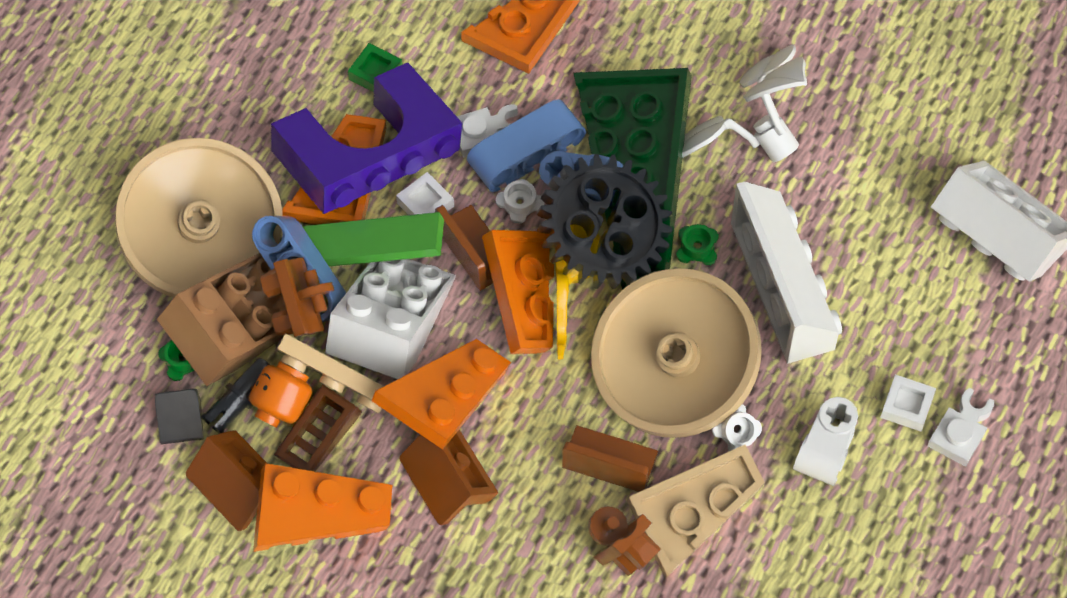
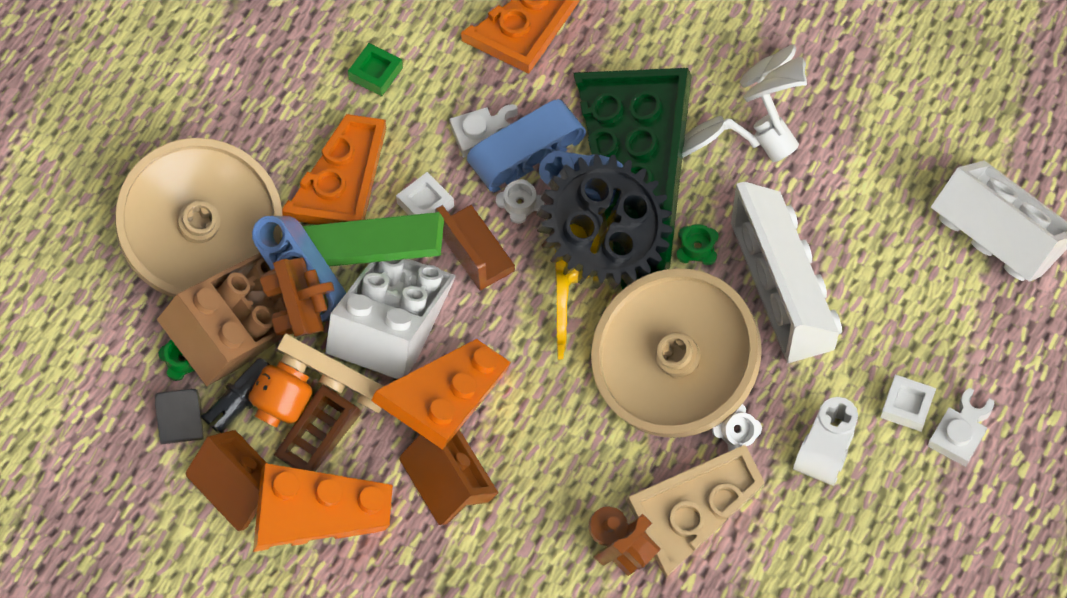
(340, 173): dark purple arch -> none
(521, 285): orange wing -> none
(609, 458): dark orange panel -> none

